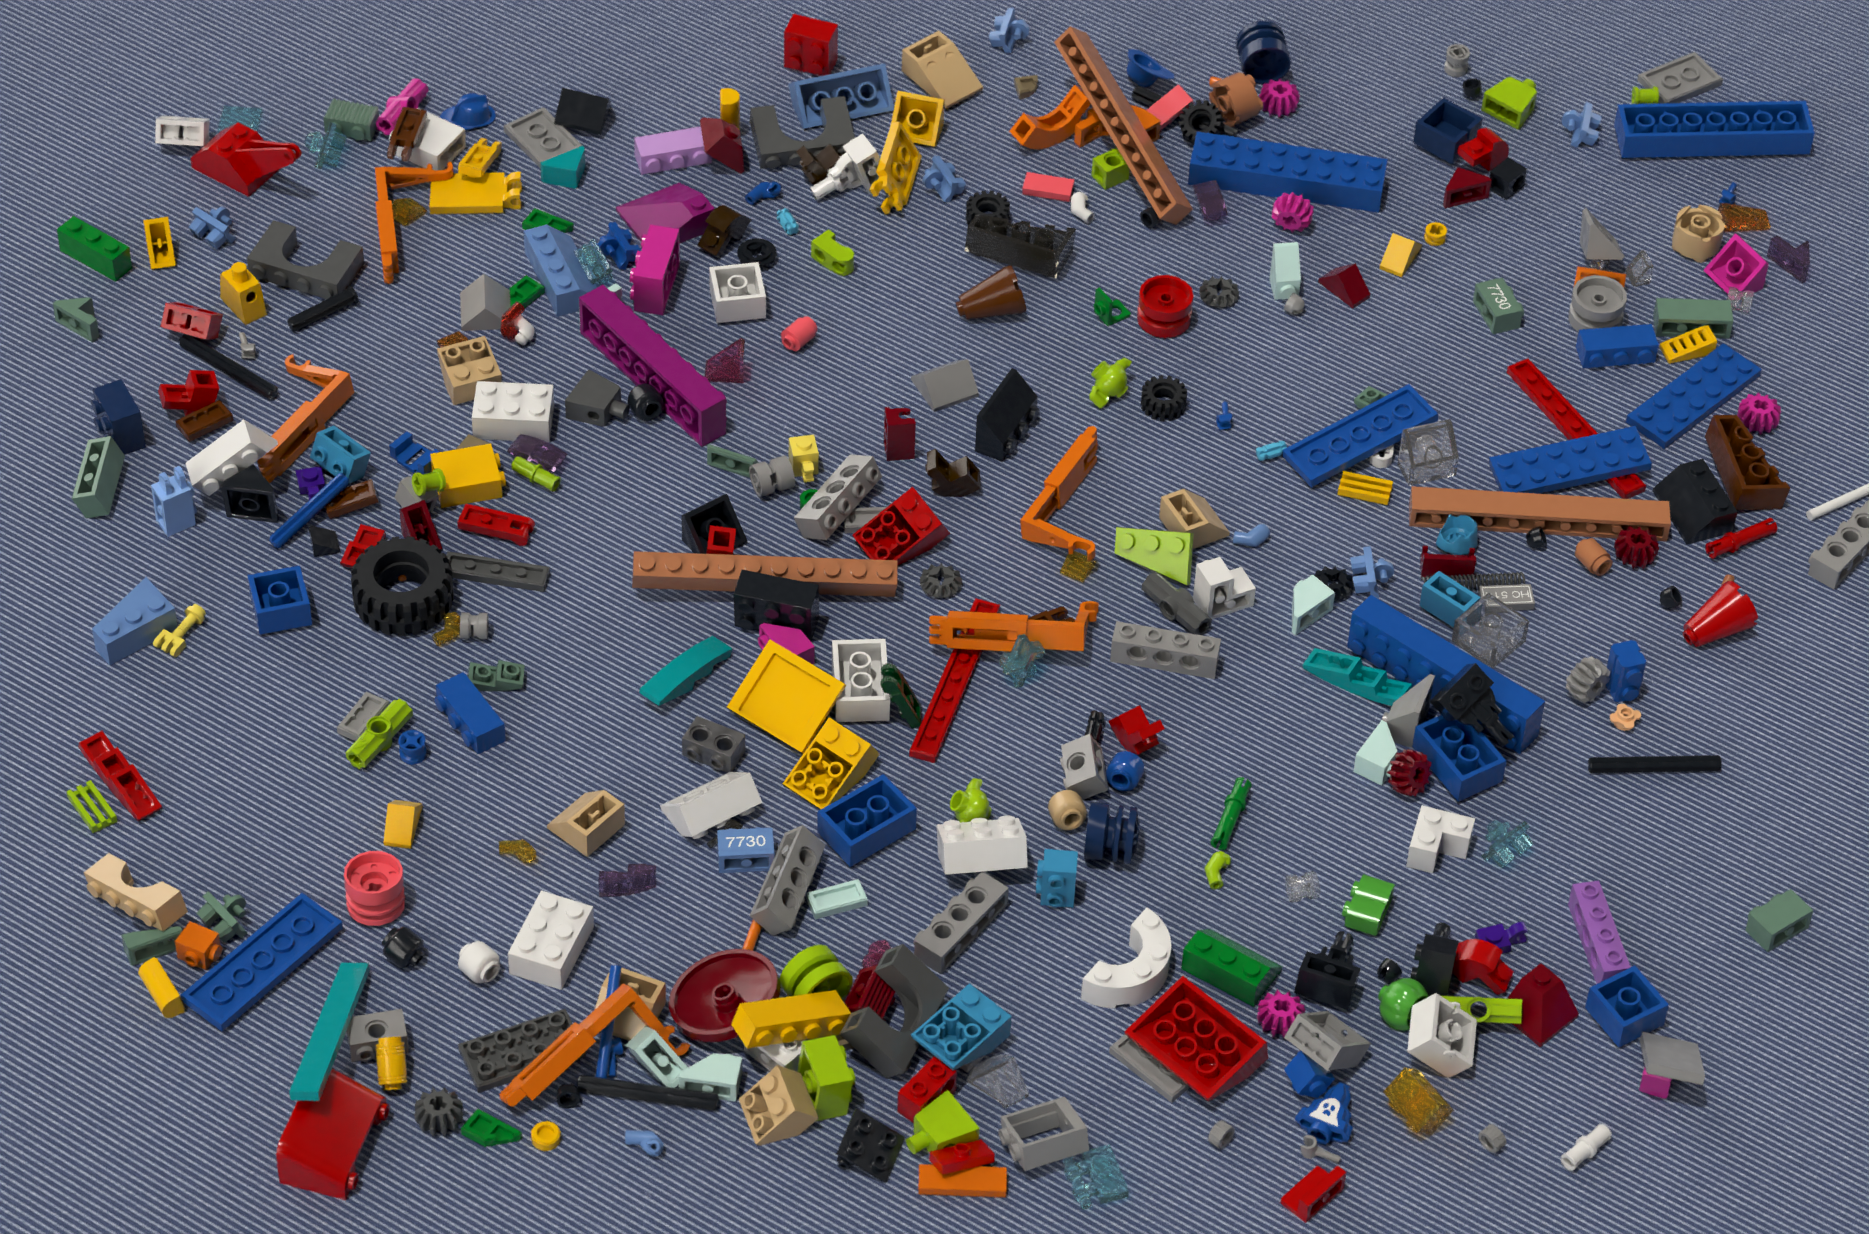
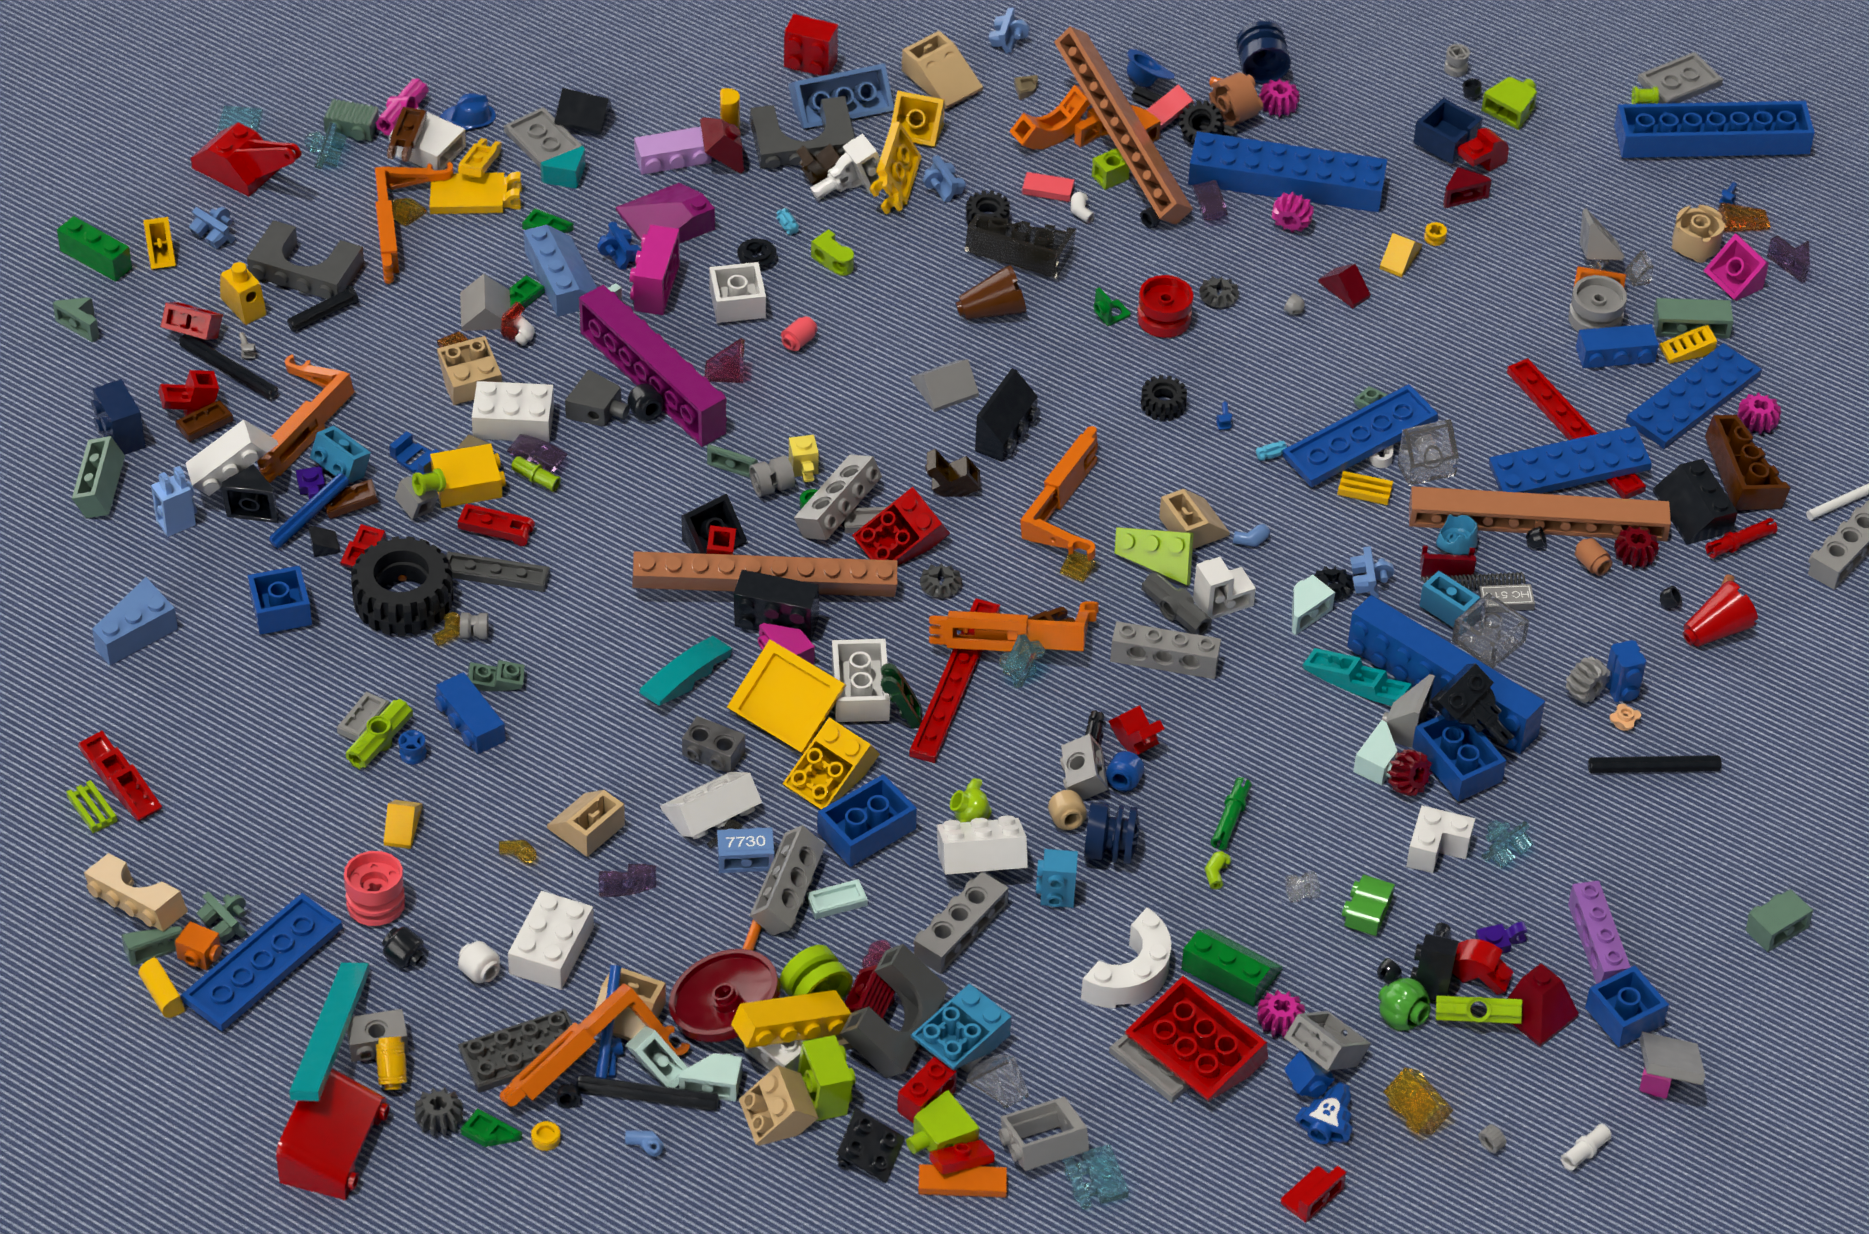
(173, 641): light yellow hinge -> none
(182, 130): white brick -> none
(418, 523): dark red slope -> none
(594, 263): clear light blue hips -> none
(722, 225): dark brown brick -> none
(763, 190): blue arm -> none
(899, 434): dark red hinge -> none
(1109, 381): lime piece -> none
(1221, 1134): light grey axle -> none
(1285, 270): light aqua slope -> none
(1311, 1150): light grey hand -> none
(1329, 976): black brick -> none
(1442, 1035): white brick -> none
(1498, 305): sand green brick -> none
(1507, 178): black brick -> none
(1582, 125): medium blue hips -> none
(1746, 297): clear wheel -> none

